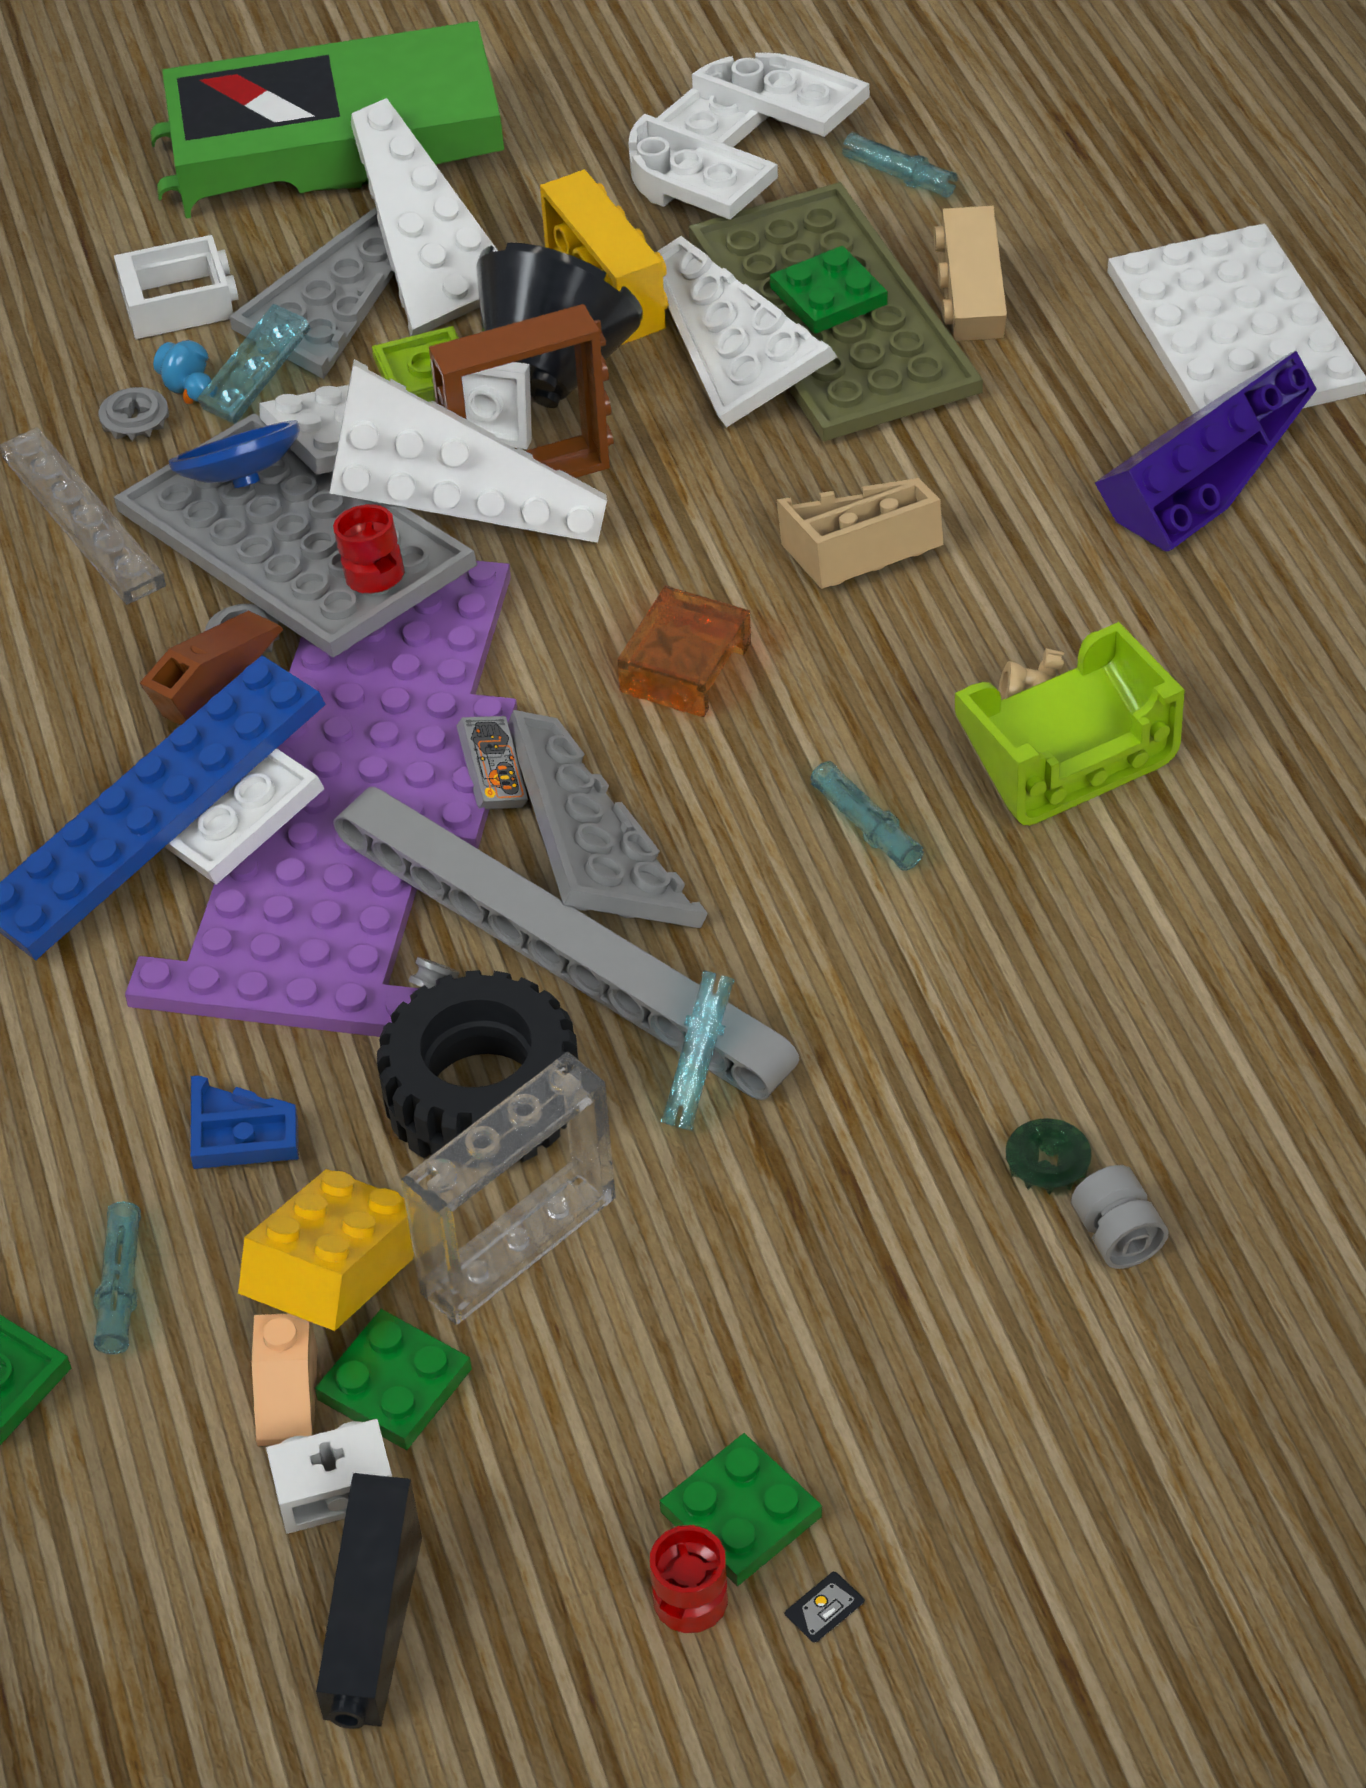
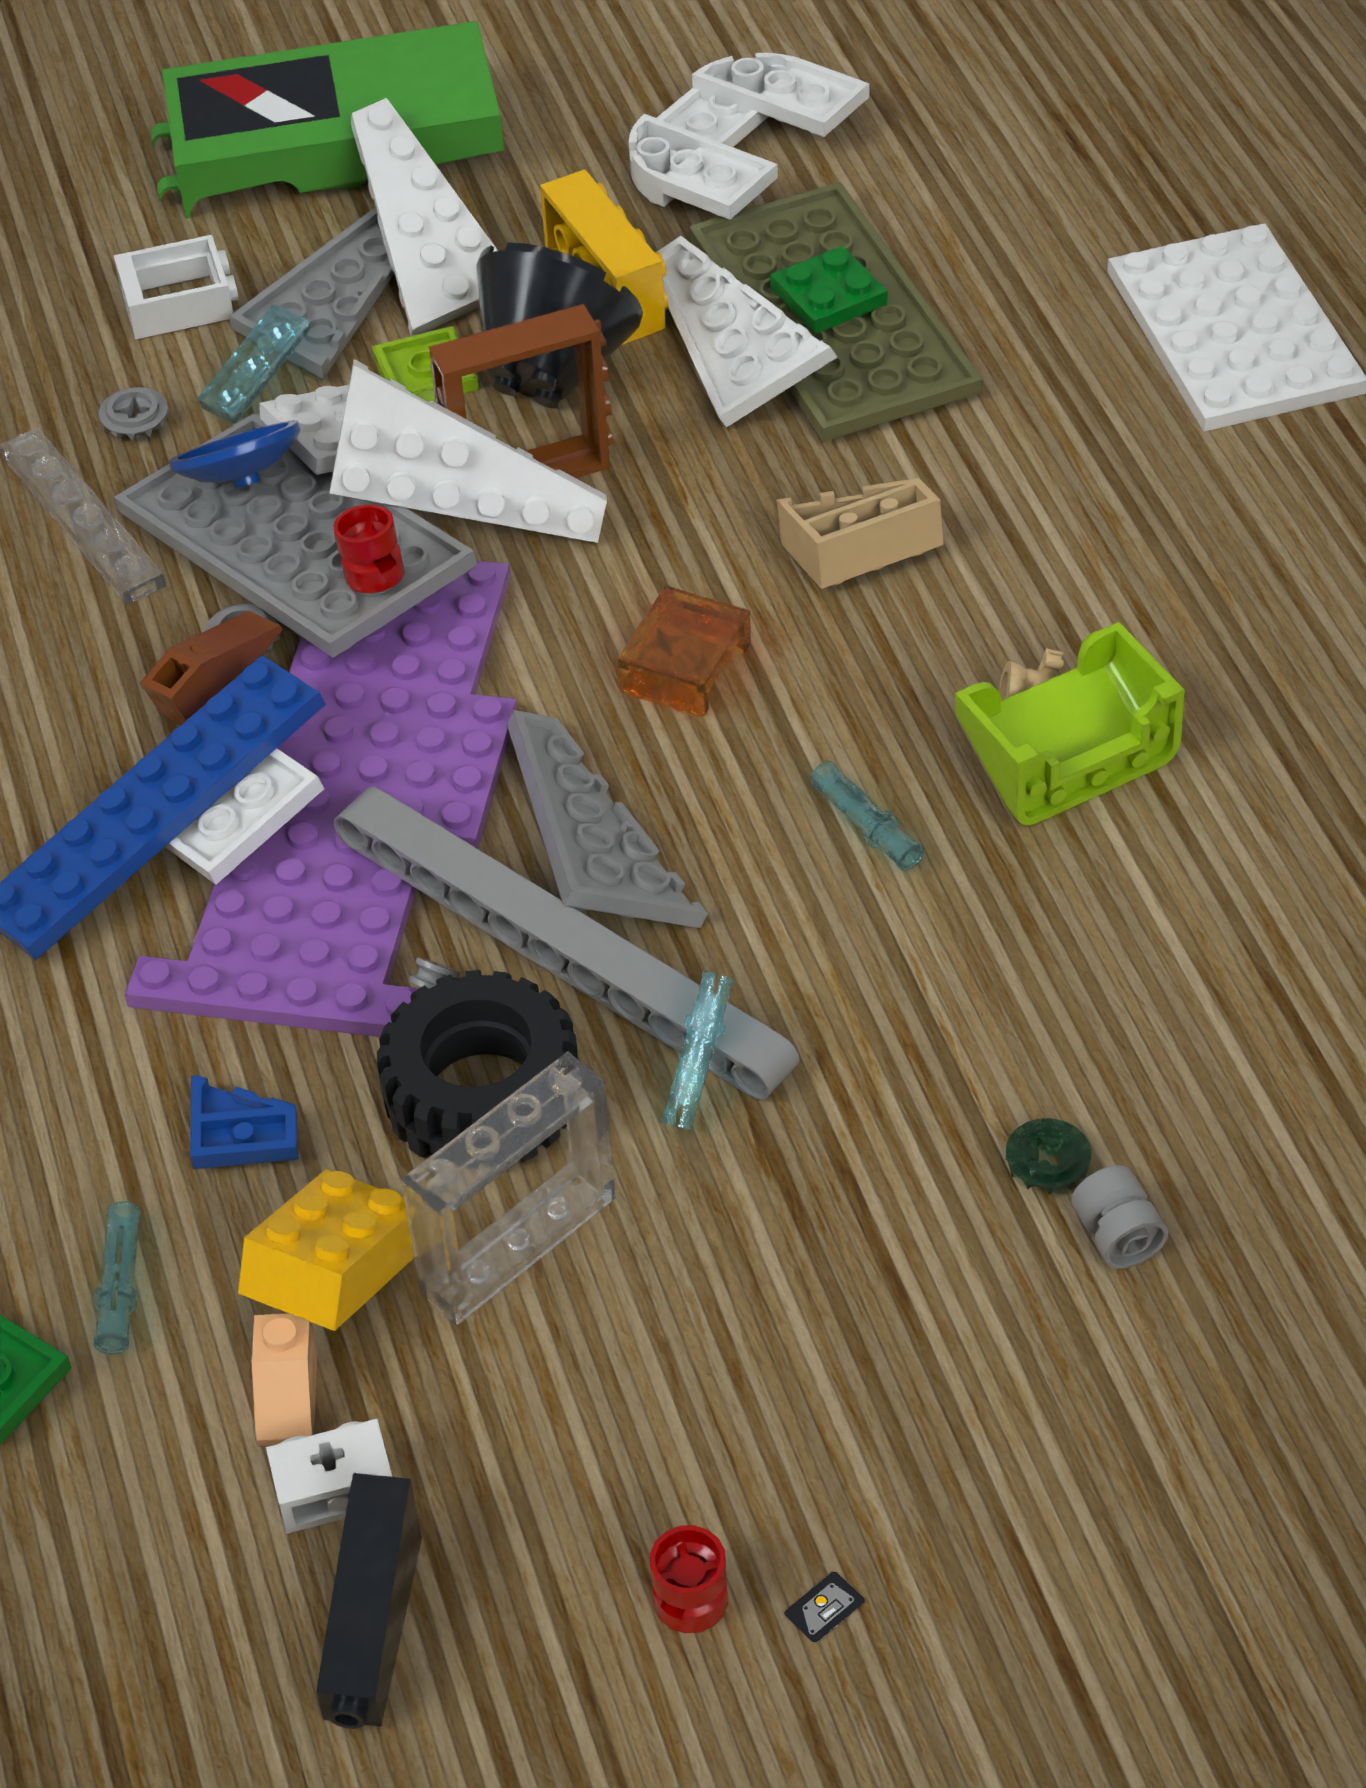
(183, 368): dark azure animal -> none
(393, 1377): green plate -> none
(492, 762): tile -> none
(501, 402): white plate -> none
(745, 1504): green plate -> none
(914, 170): clear light blue pin -> none
(970, 273): tan wedge -> none
(1207, 458): dark purple wedge -> none

